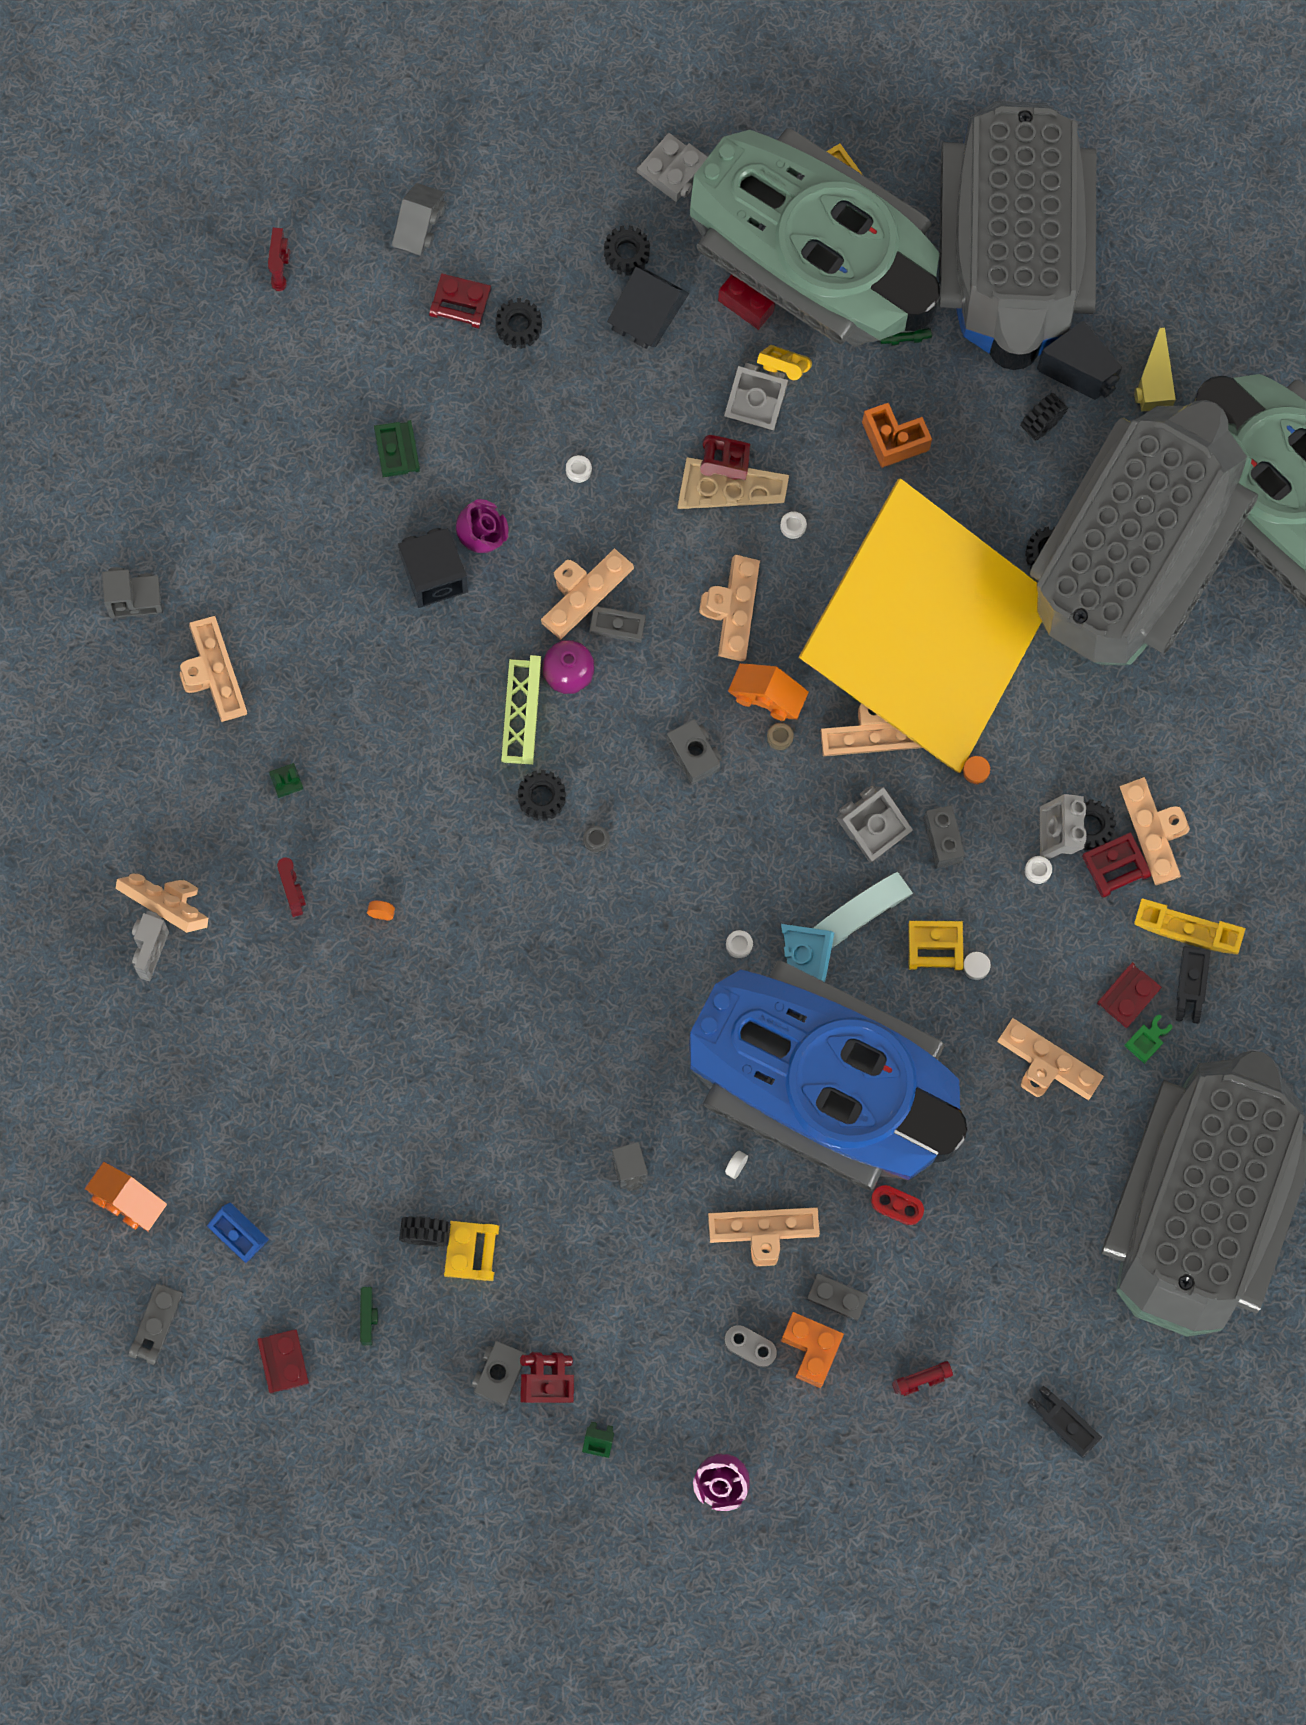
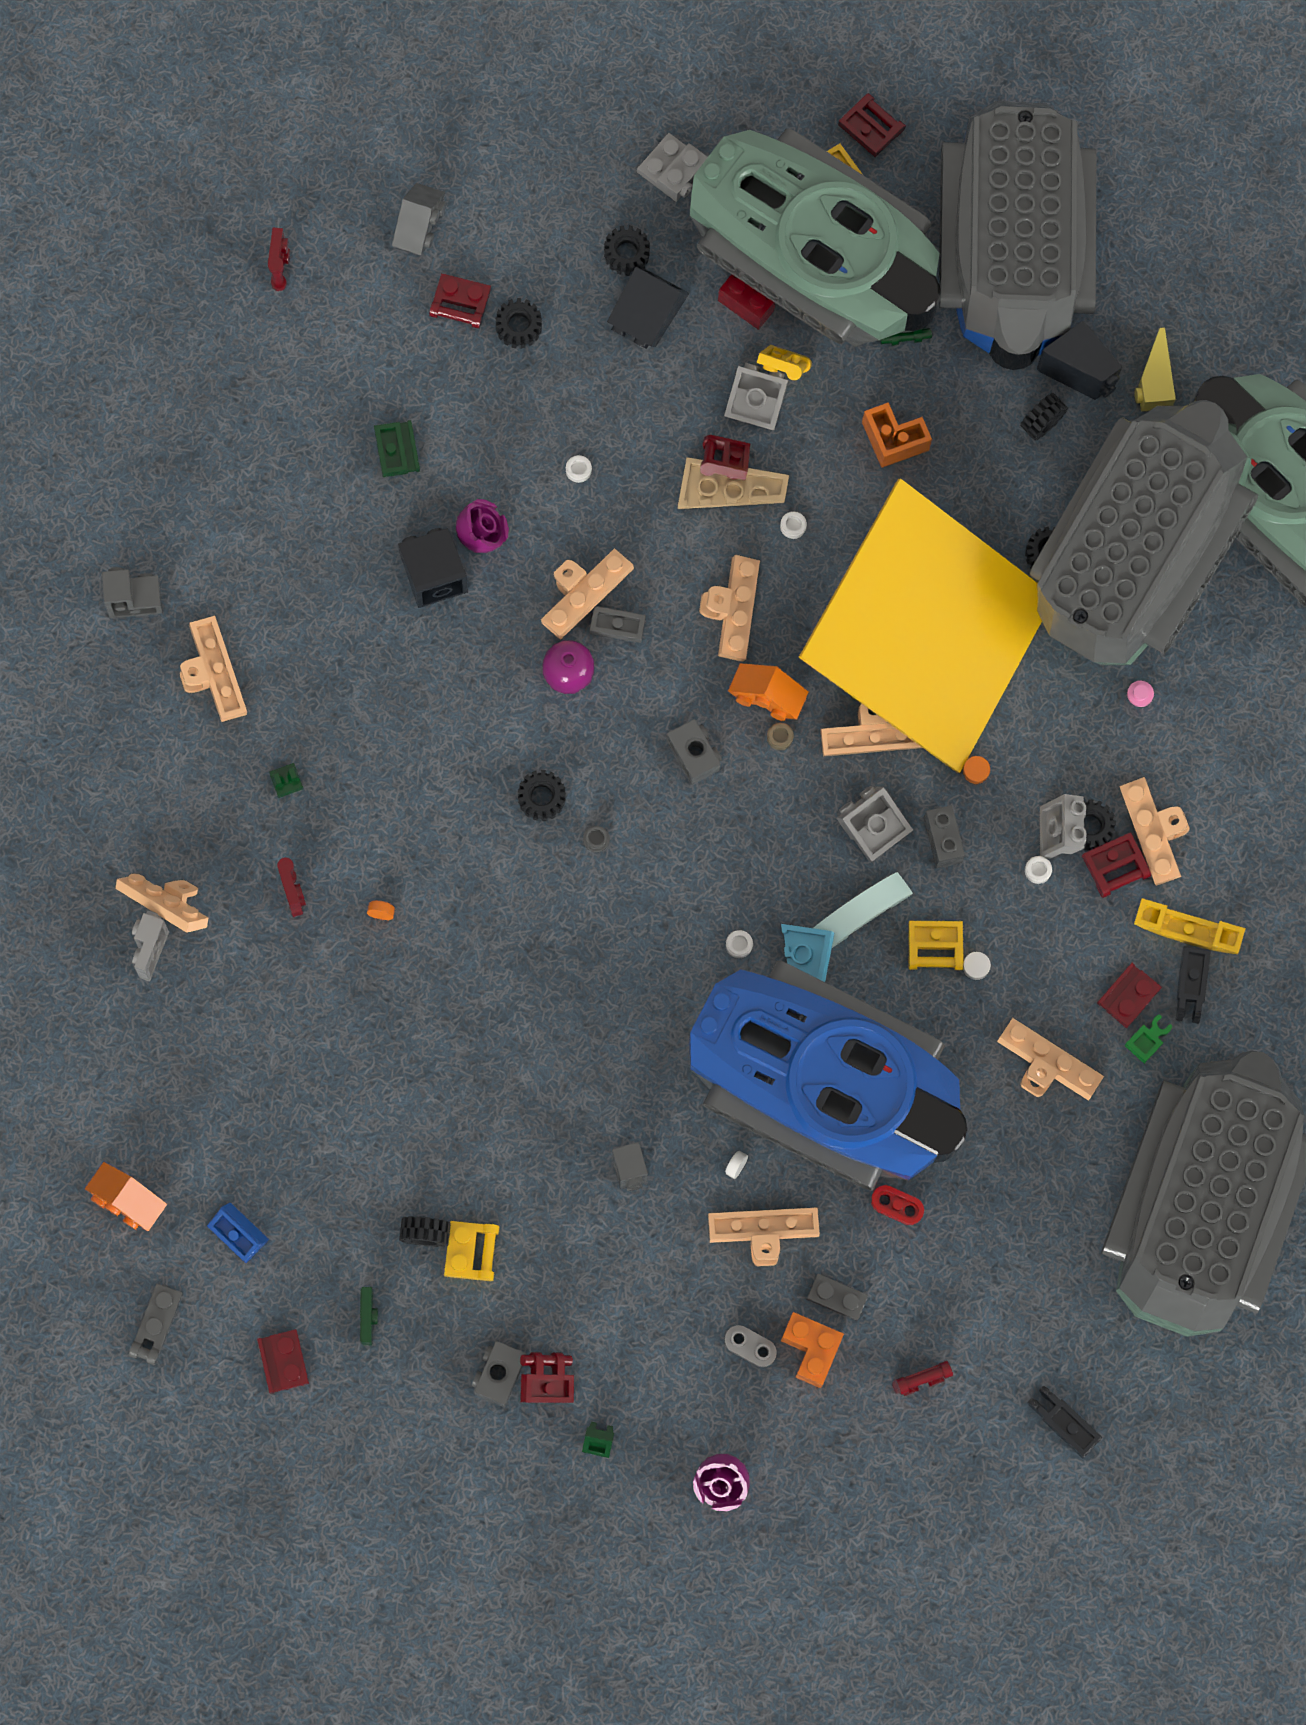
(531, 710): yellowish green fence -> none
(866, 129): none -> dark red plate
(1140, 693): none -> bright pink plate

